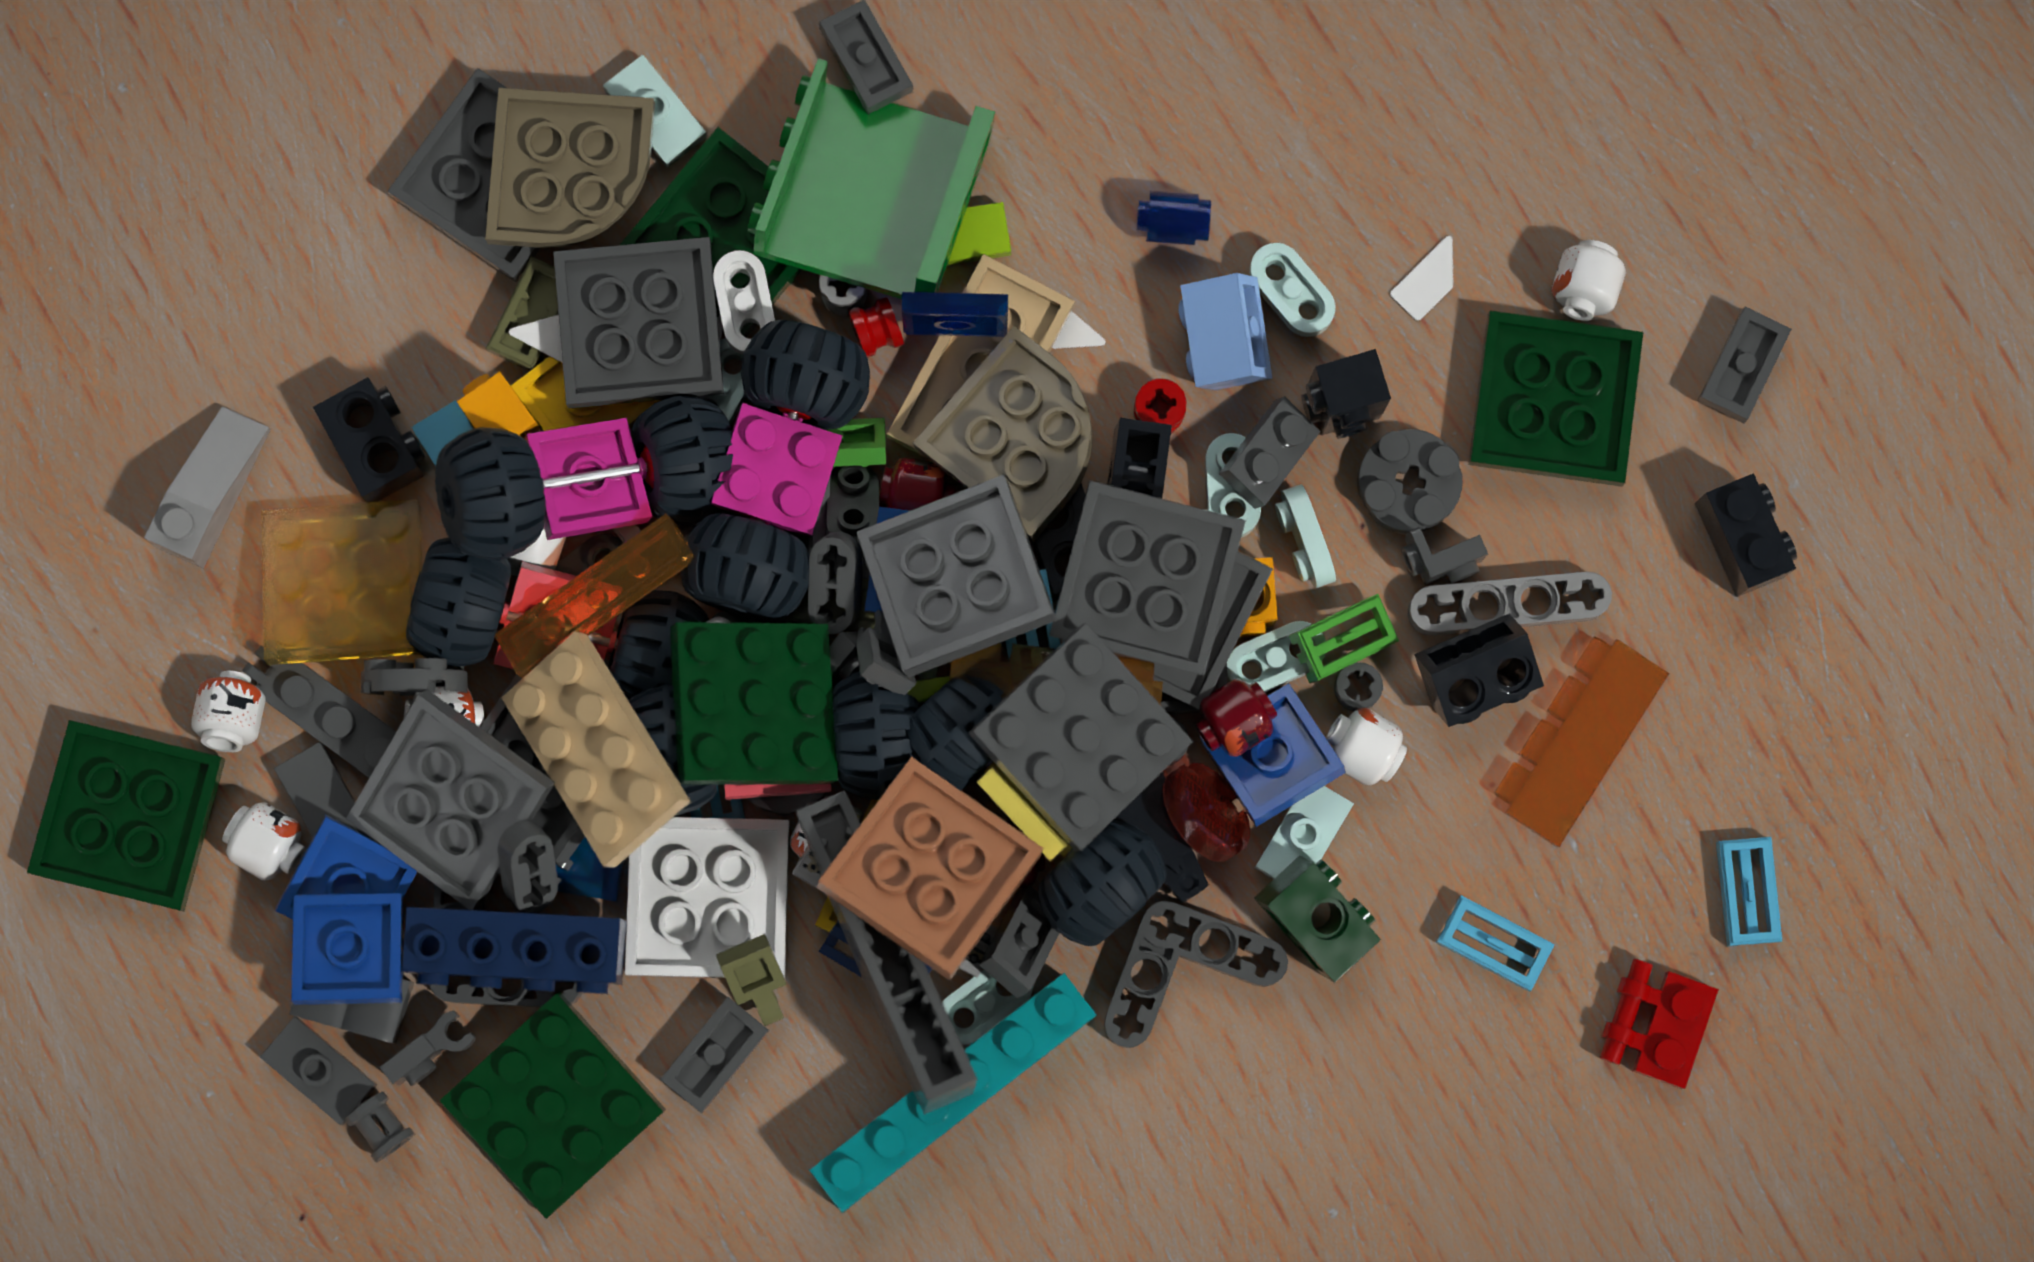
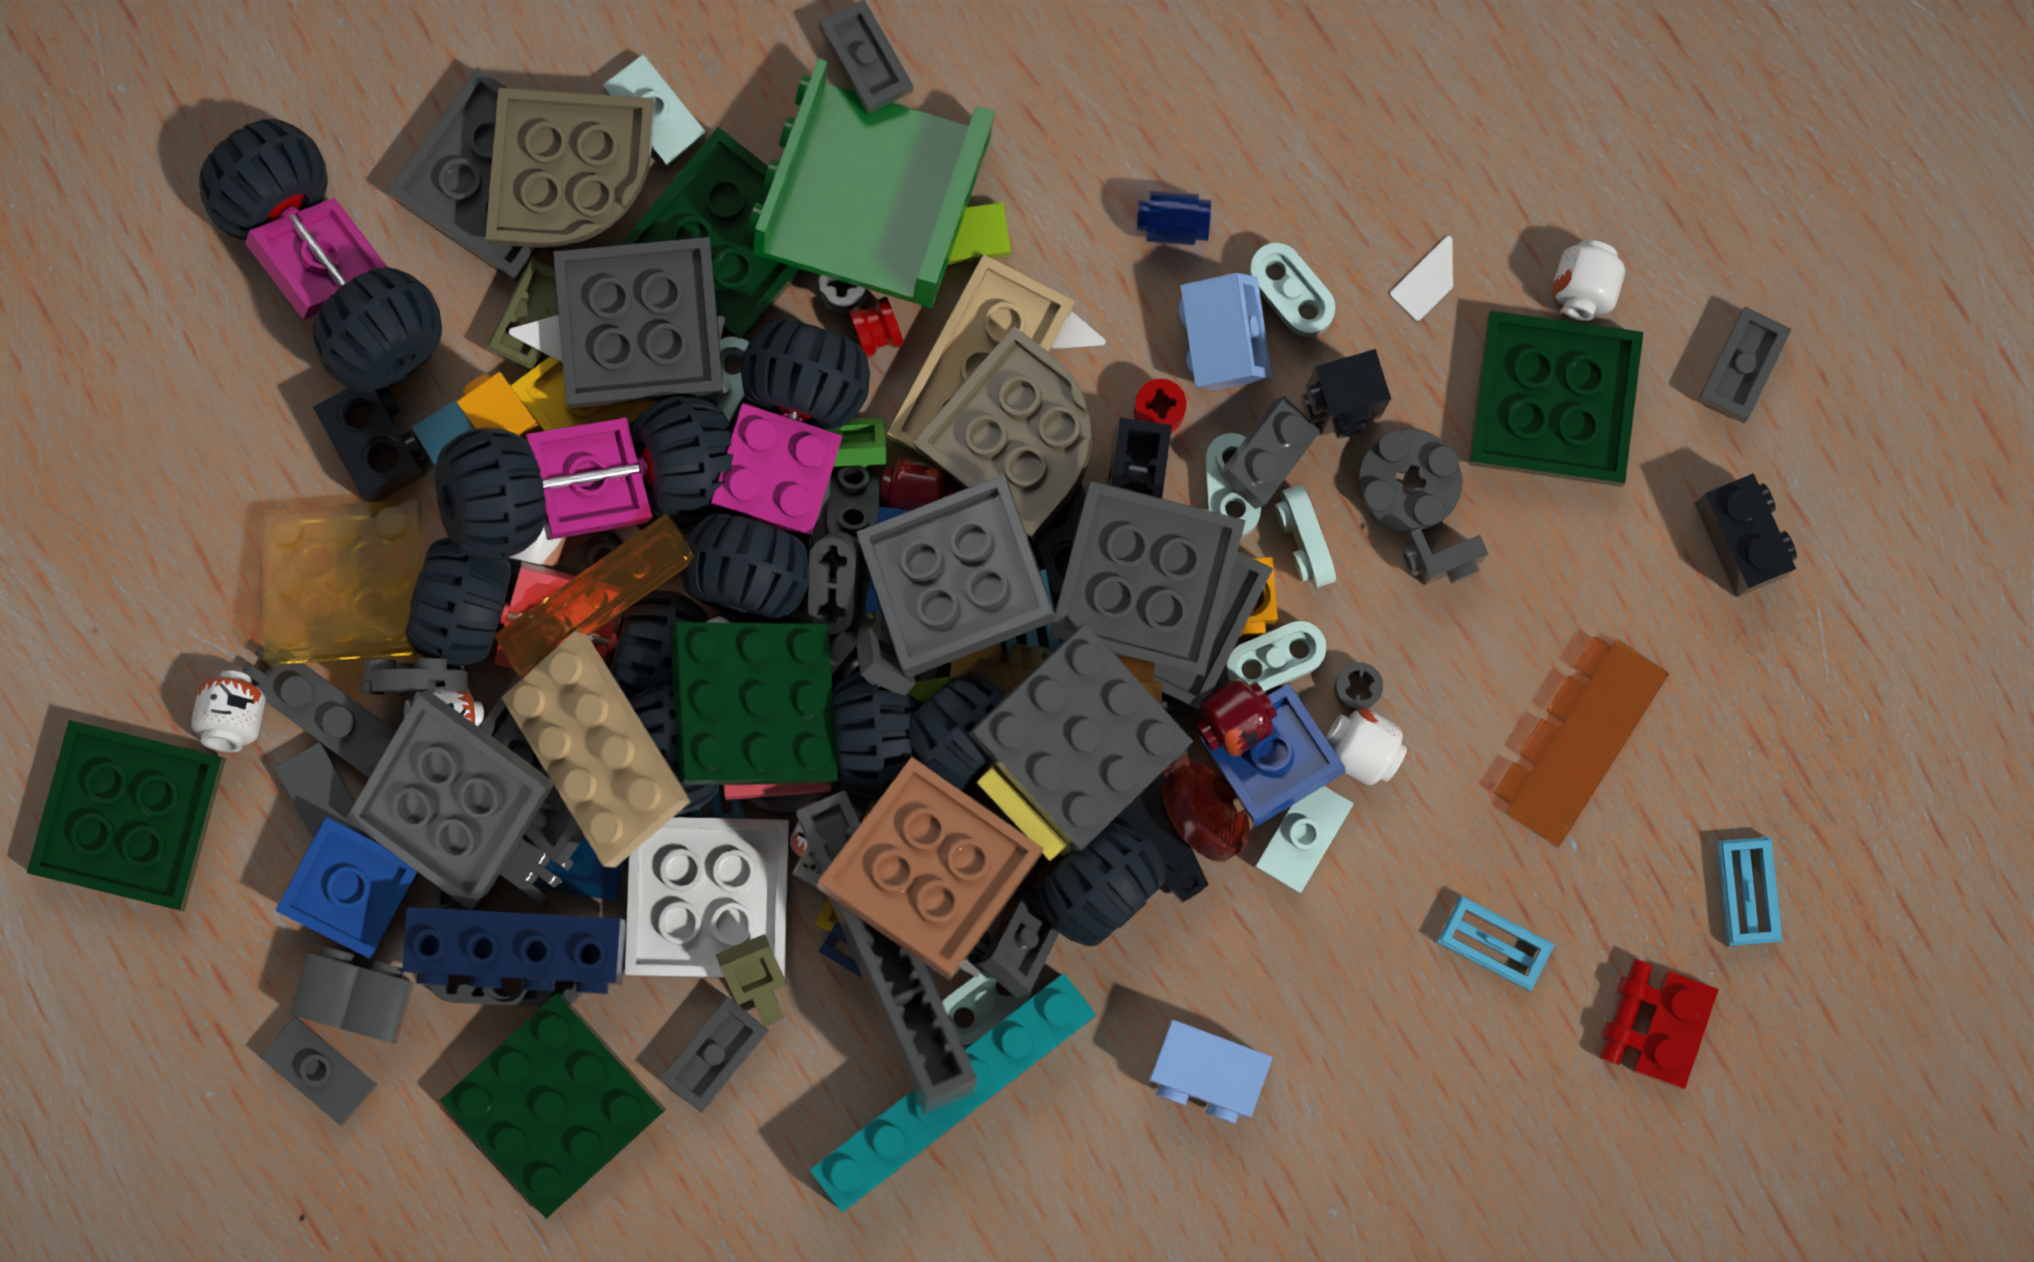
(207, 488): light grey slope -> none
(263, 841): white head -> none
(347, 948): blue plate -> none
(363, 1119): dark grey bush -> none
(369, 318): none -> black plate
(416, 1059): dark grey plate -> none
(518, 870): dark grey beam -> none
(744, 304): white plate -> none
(955, 314): clear blue tile -> none
(1166, 955): dark grey beam -> none
(1210, 1071): none -> light blue brick
(1290, 905): dark green brick -> none
(1311, 653): bright green tile -> none
(1476, 660): black brick -> none
(1508, 597): light grey beam -> none

